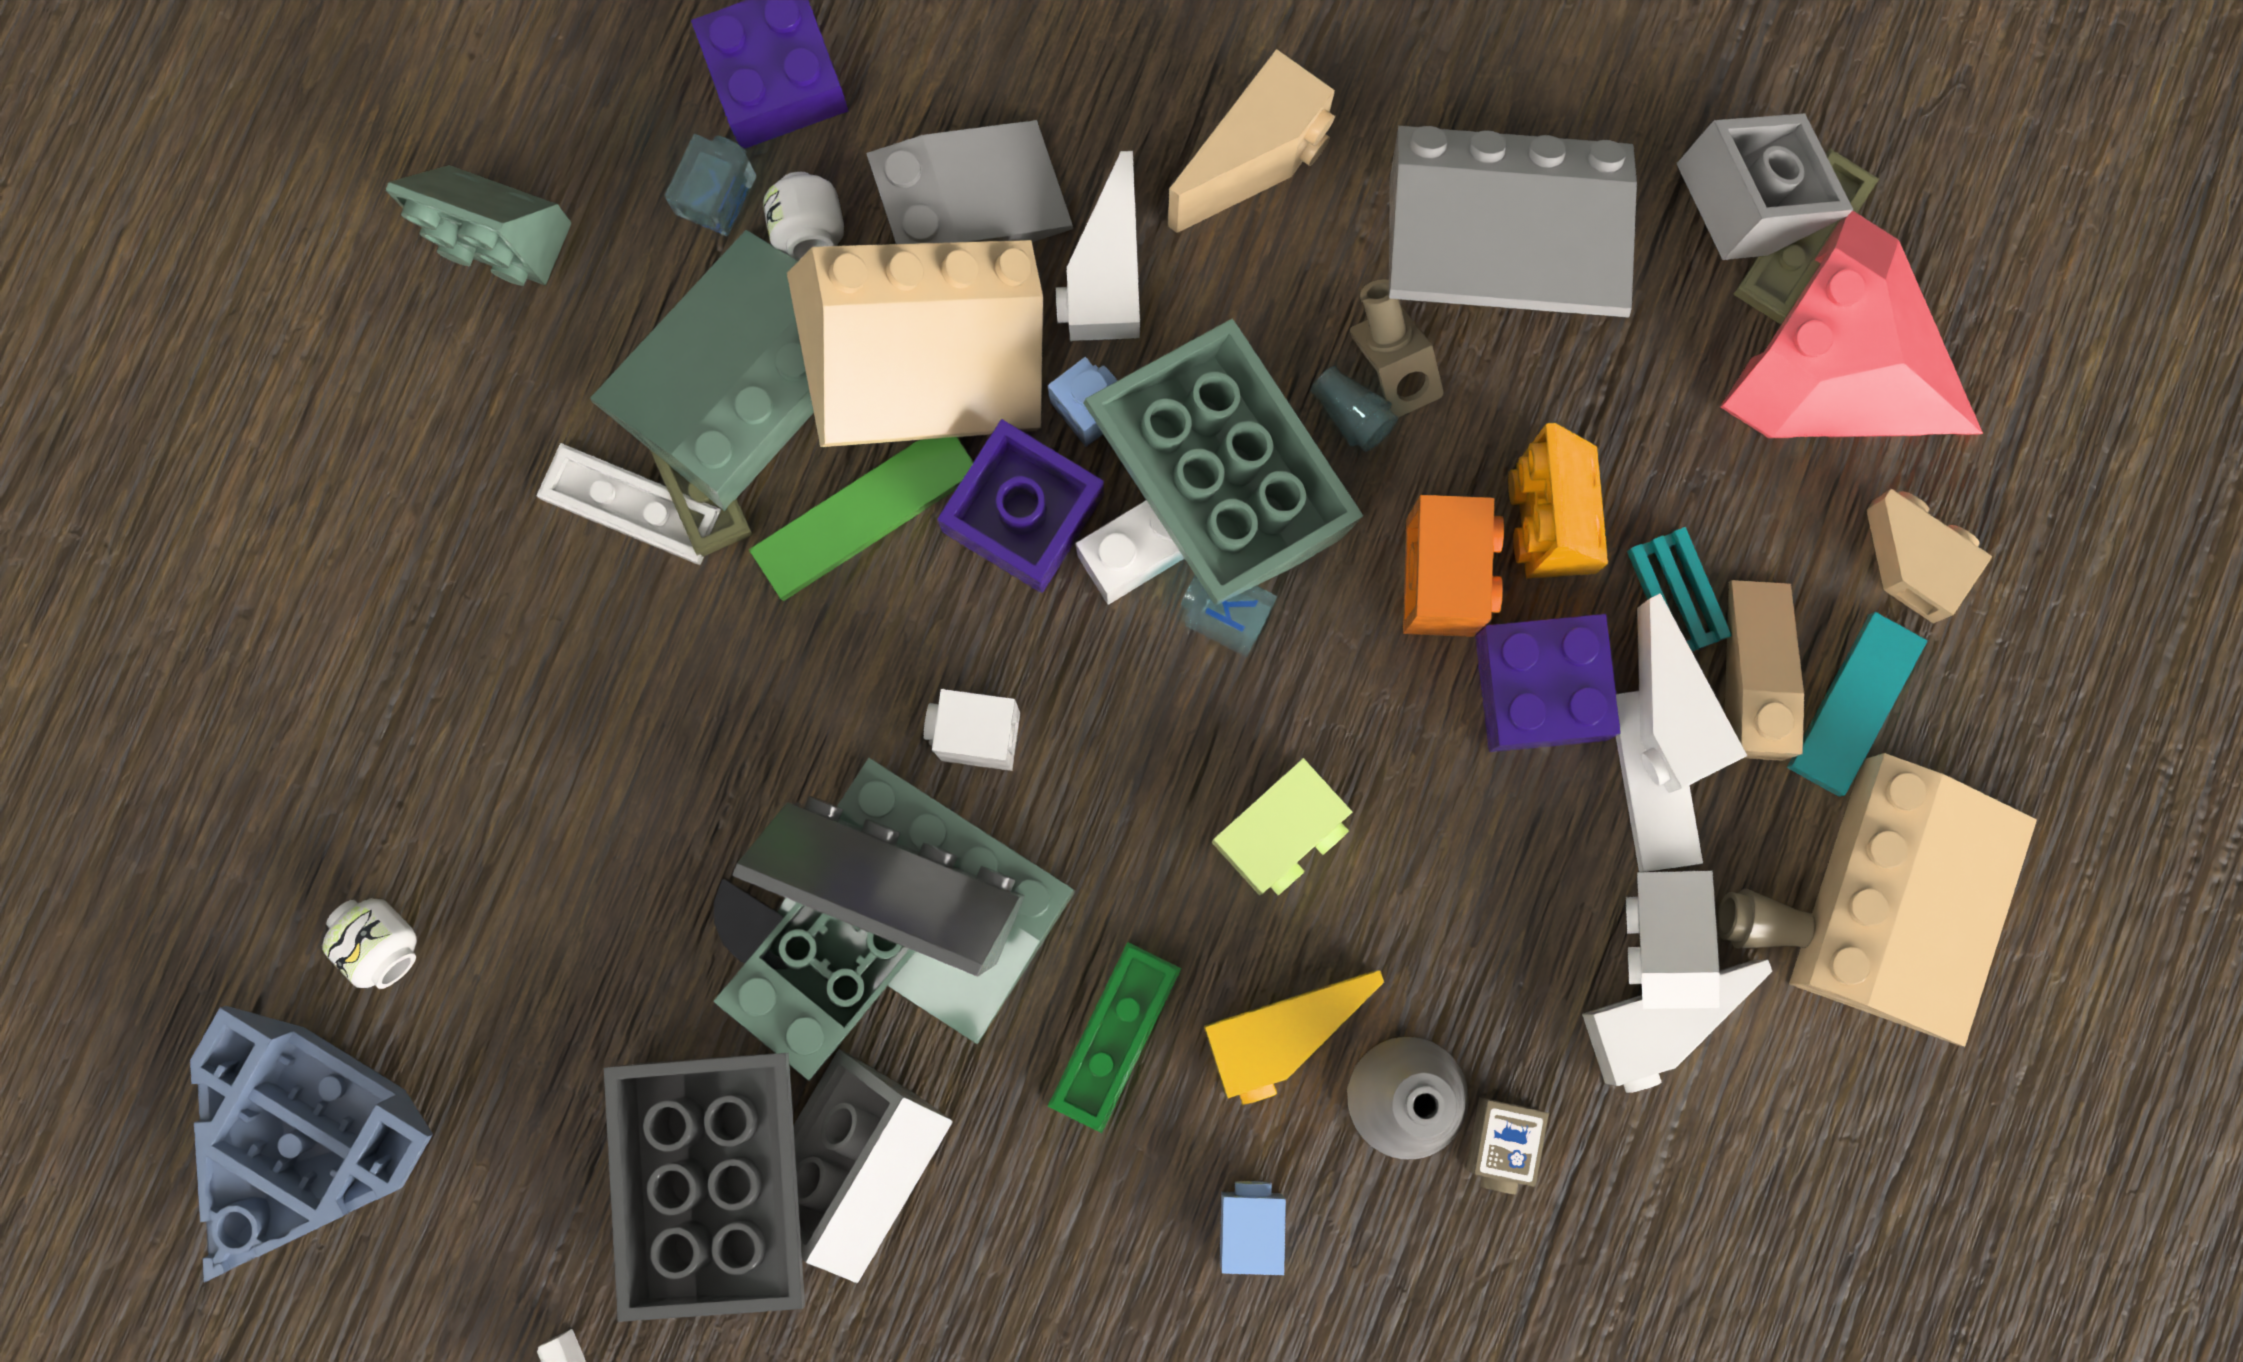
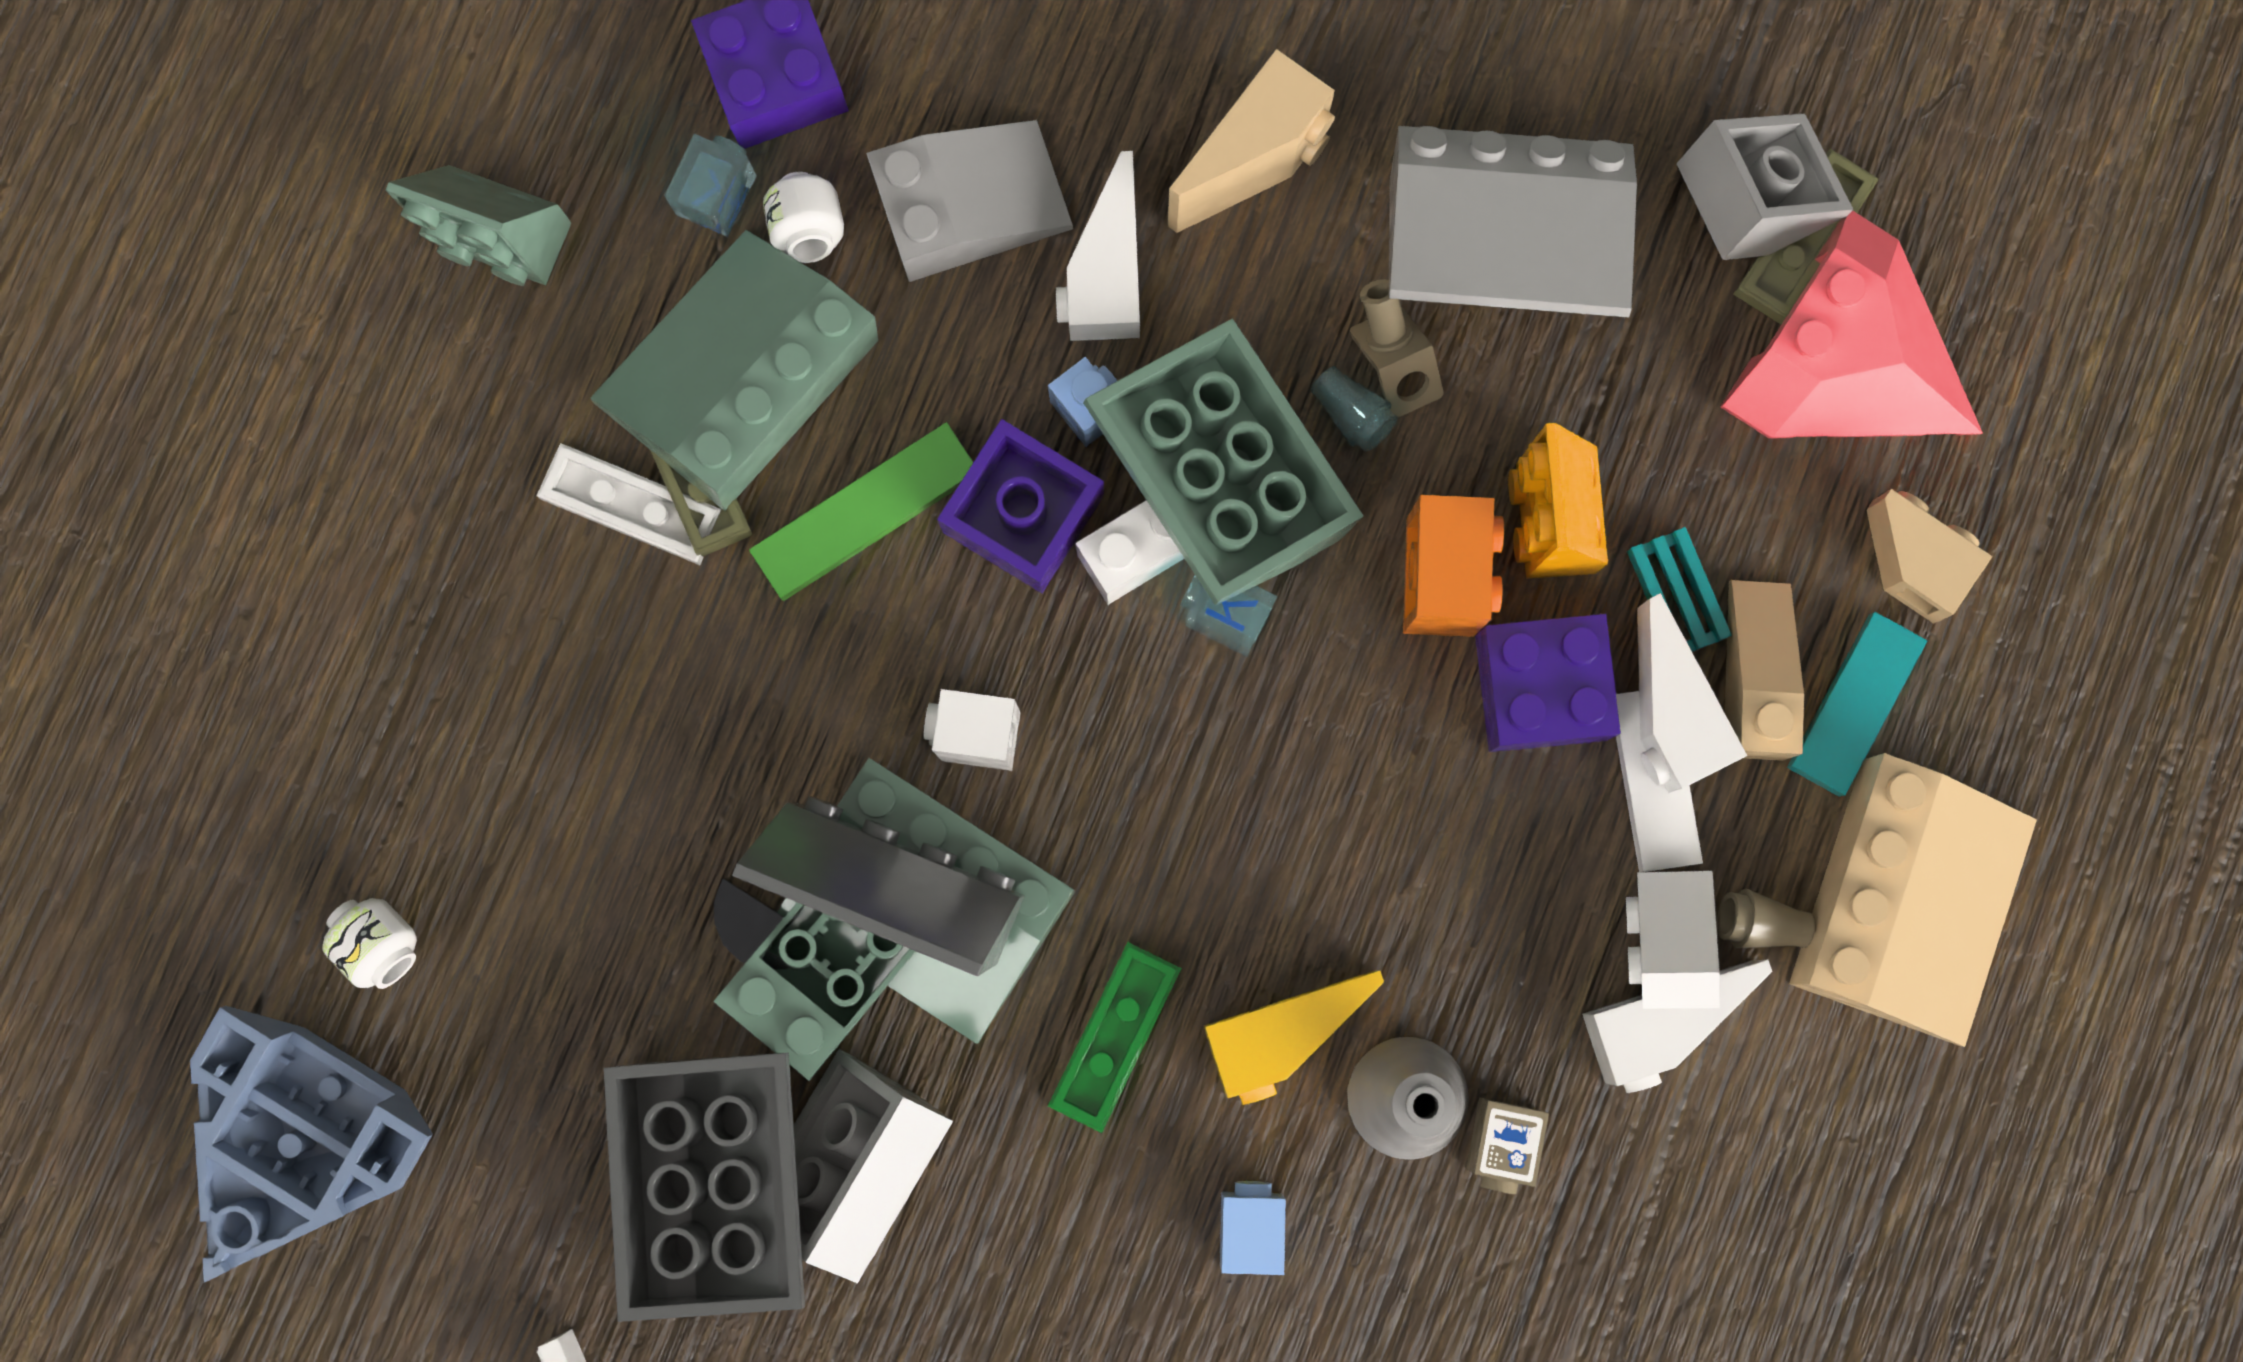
(920, 339): tan slope -> none
(1283, 828): yellowish green brick -> none

